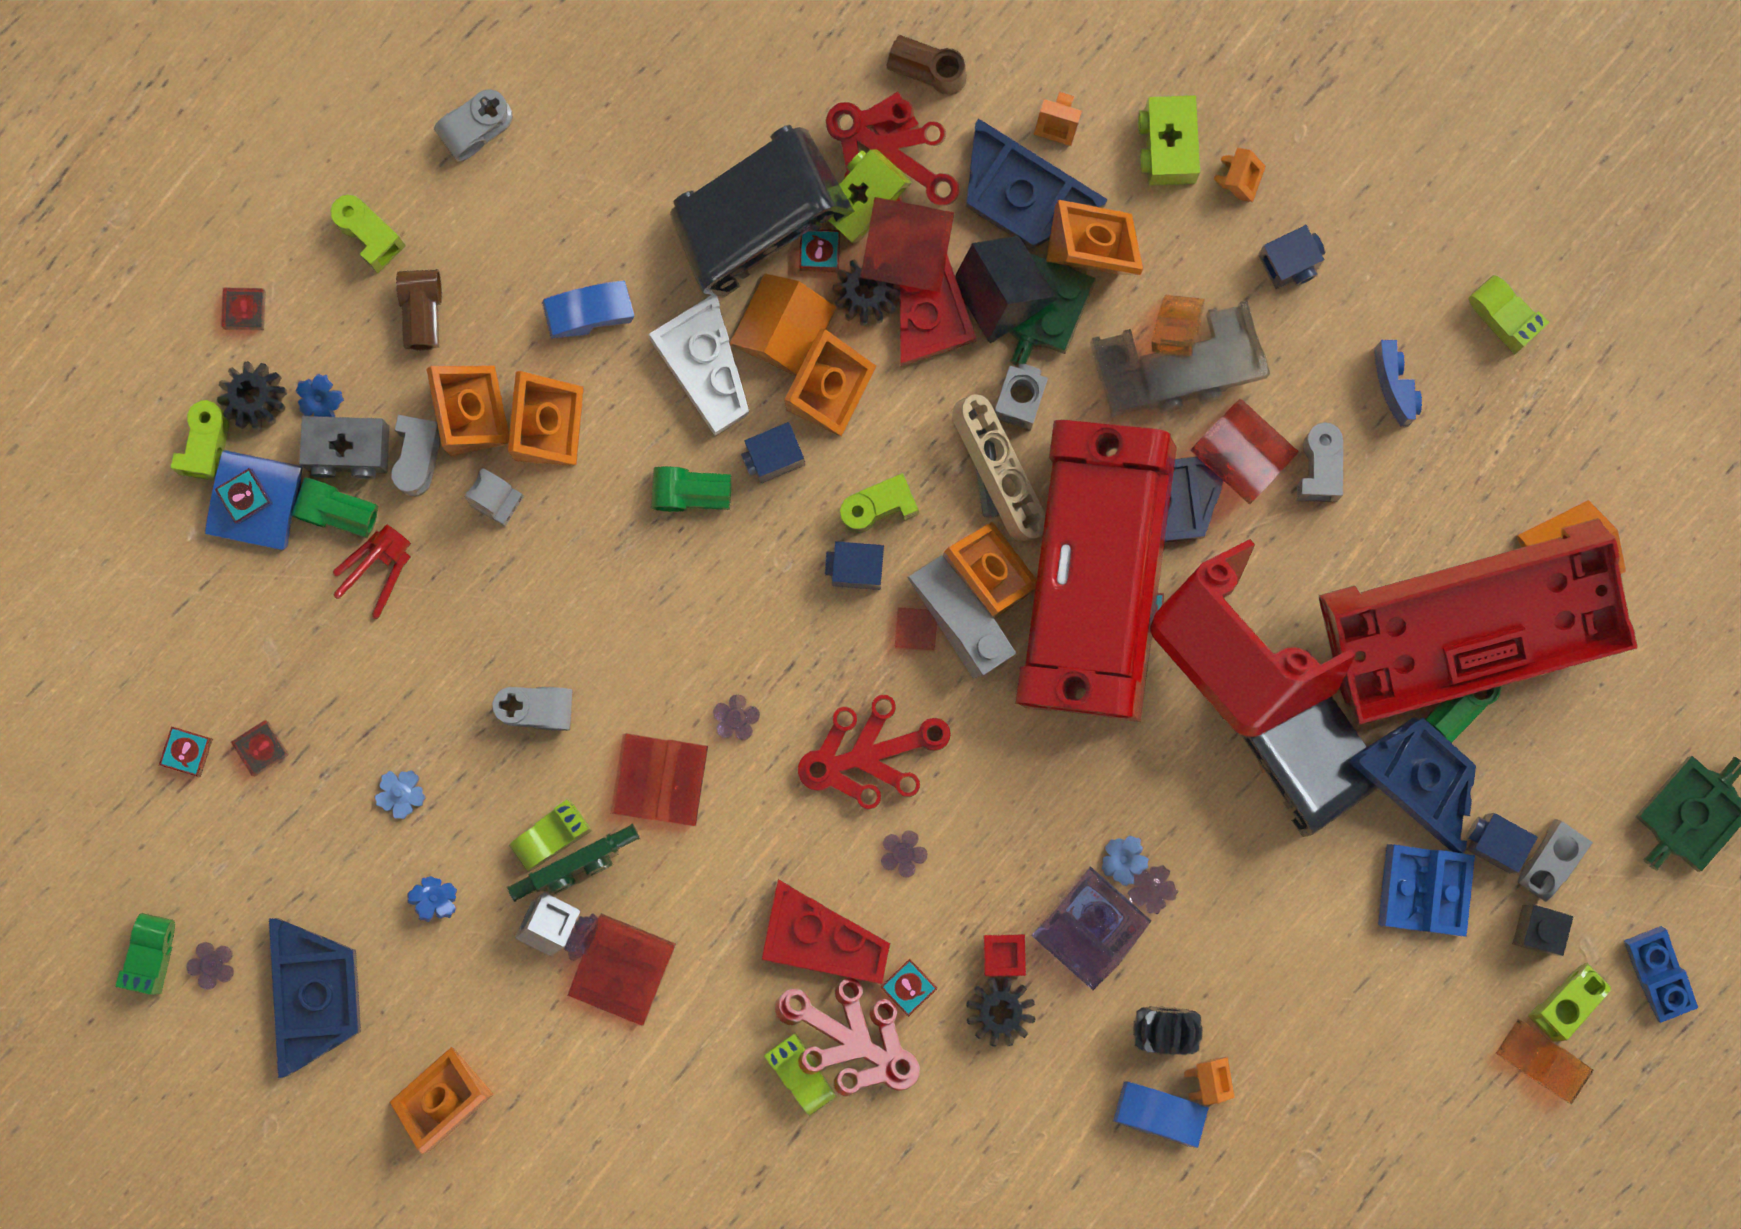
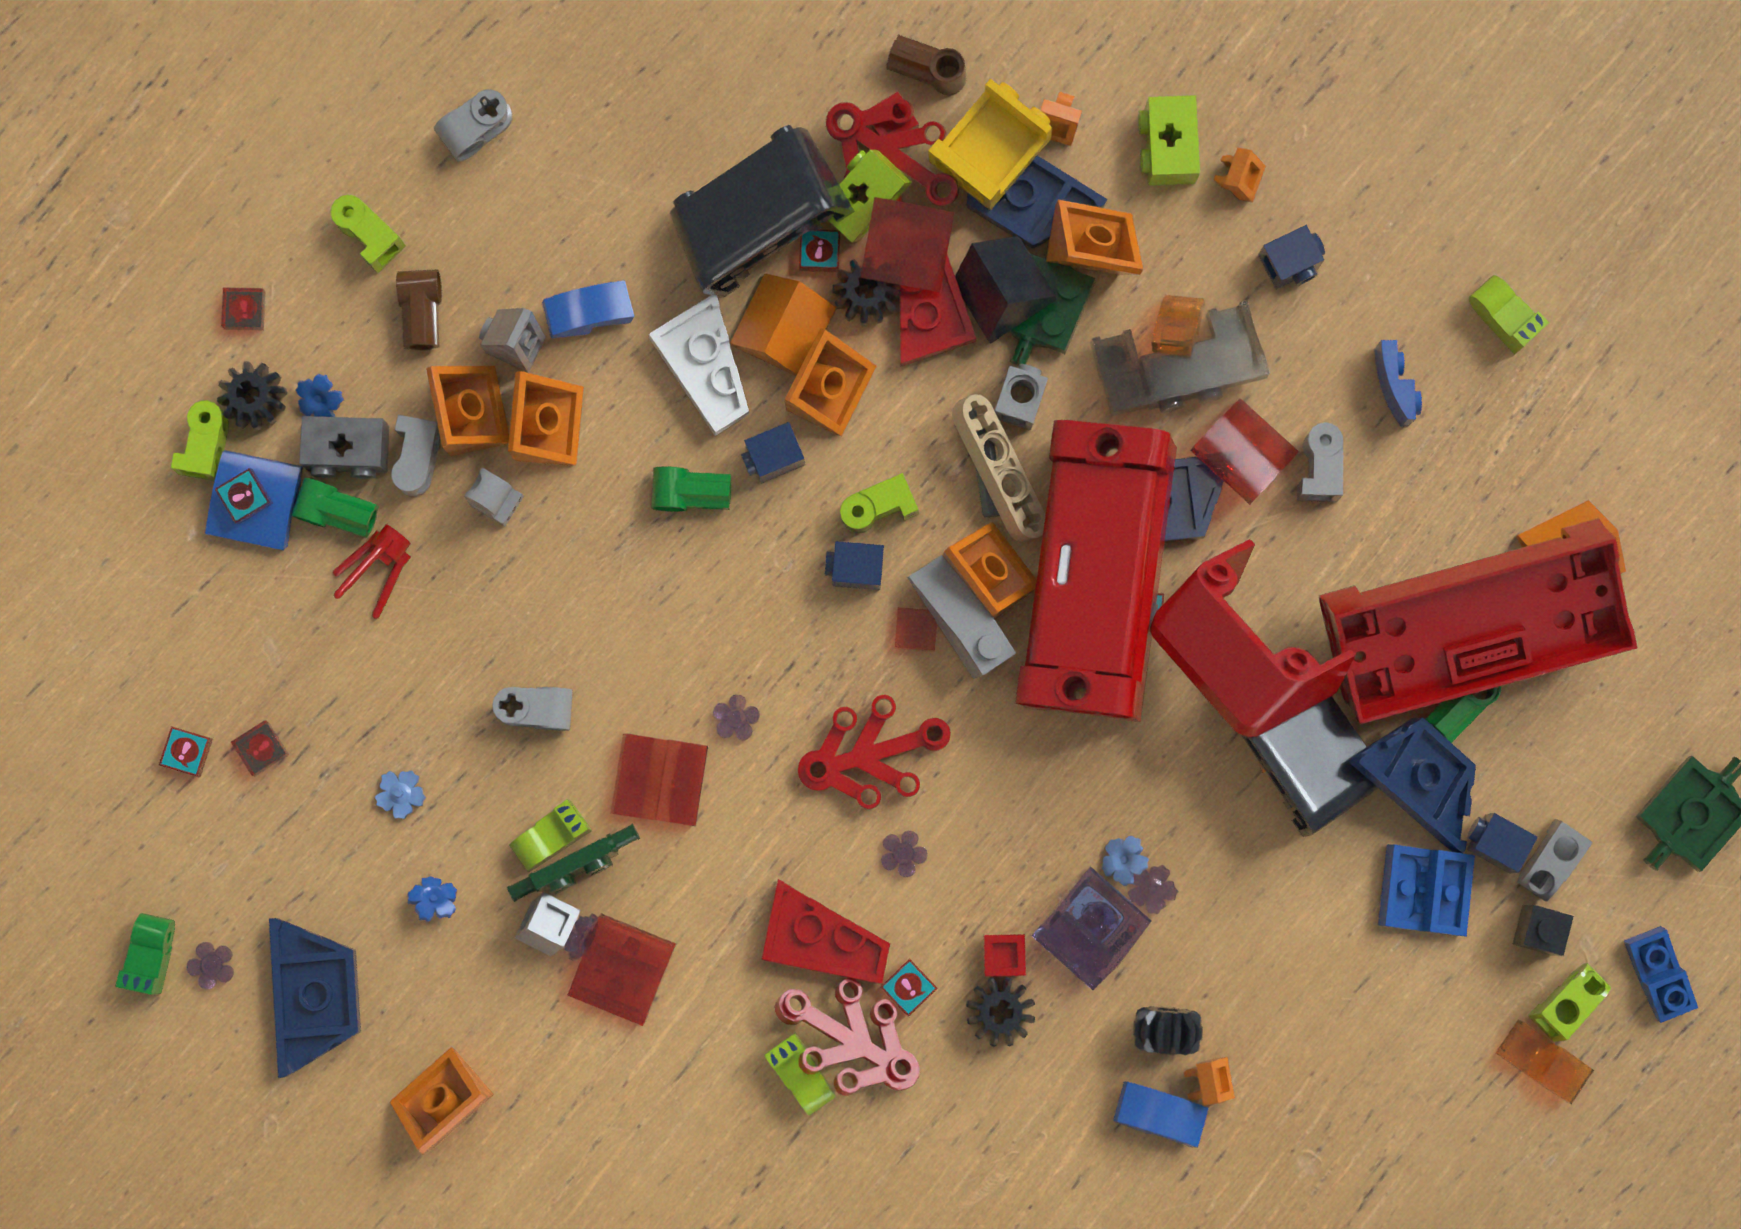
(513, 337): none -> light grey slope
(992, 143): none -> yellow panel

